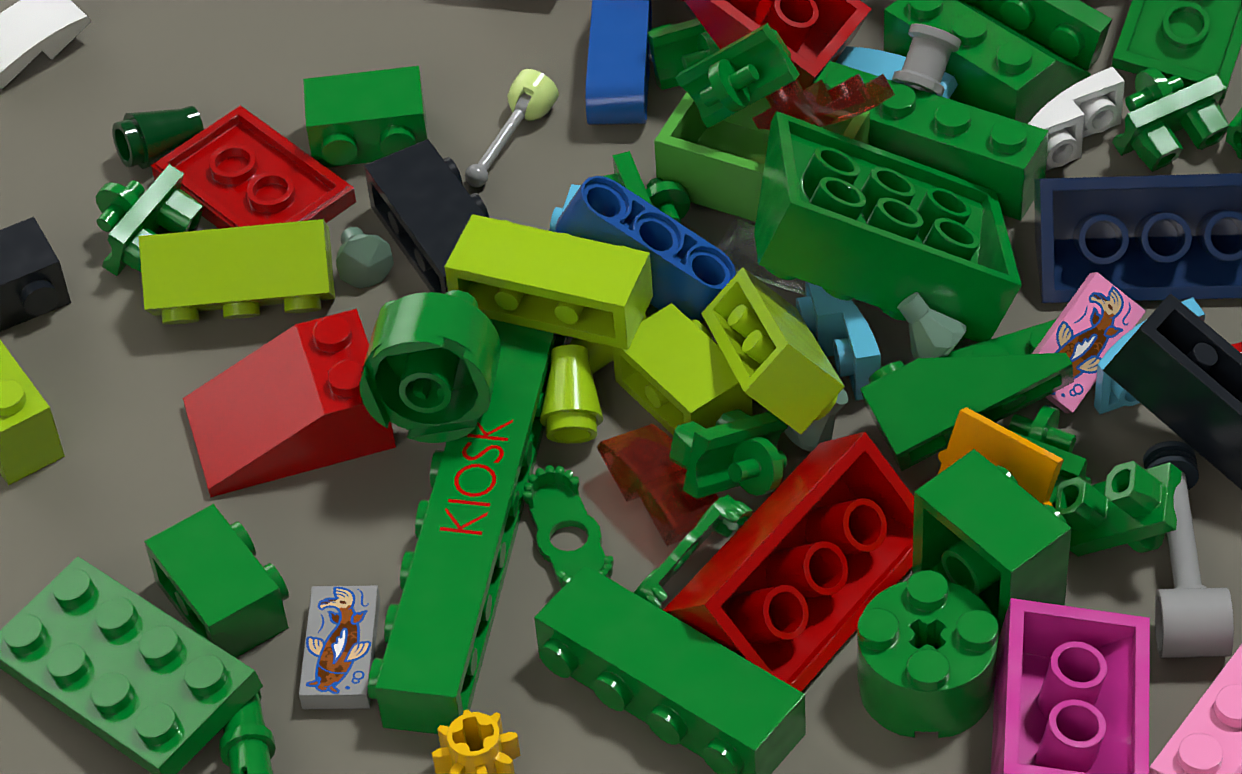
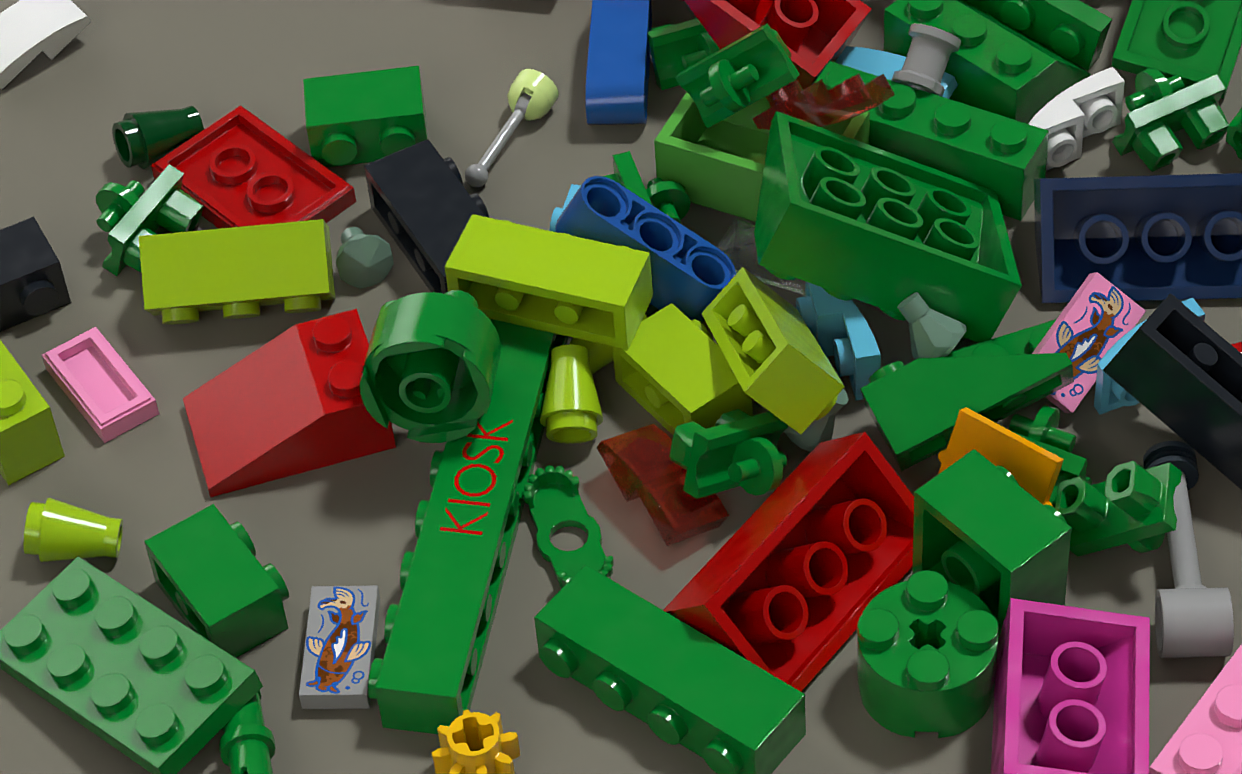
(66, 531): none -> lime cone
(100, 384): none -> bright pink tile
(722, 517): green piece -> none

